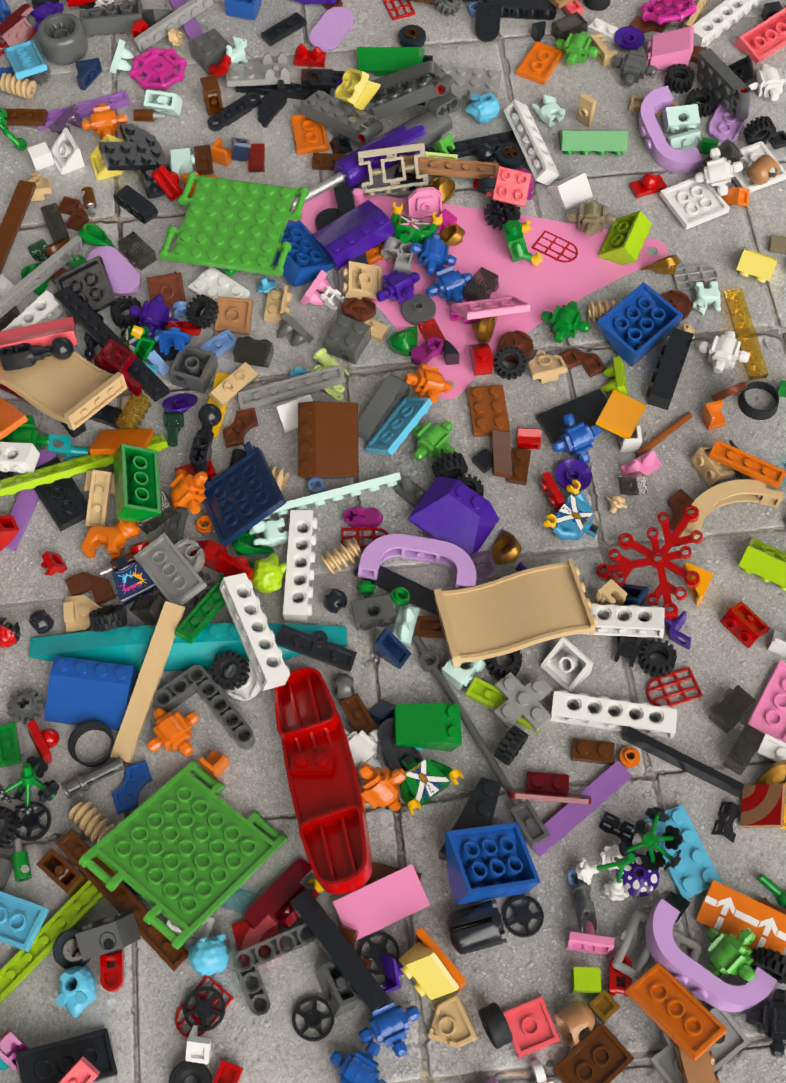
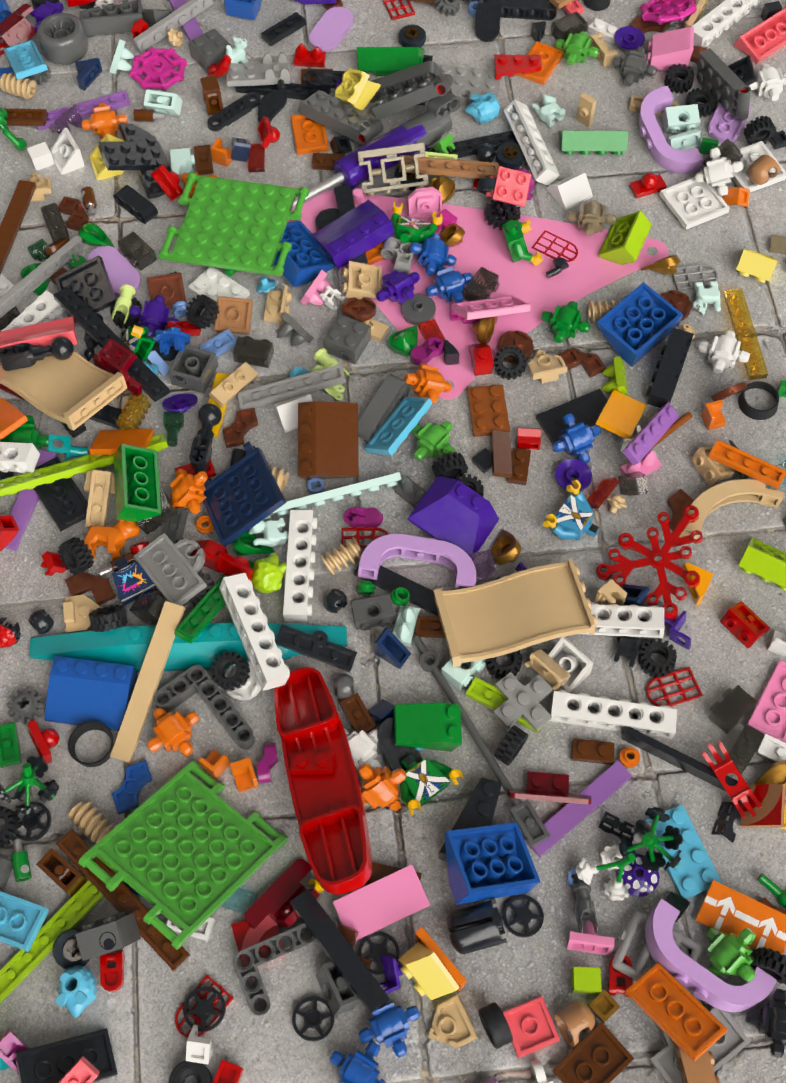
(76, 555): none -> black tyre
(84, 781): dark grey pin -> none
(124, 302): none -> yellowish green piece
(209, 955): medium azure animal -> none
(244, 774): none -> orange panel
(267, 133): none -> red tile
(267, 763): none -> magenta piece
(517, 63): none -> red wing
(548, 486): red plate -> none
(548, 669): none -> tan hinge
(560, 264): none -> black plate
(602, 492): none -> clear red tile
(650, 434): none -> medium lavender plate
(735, 792): none -> red piece

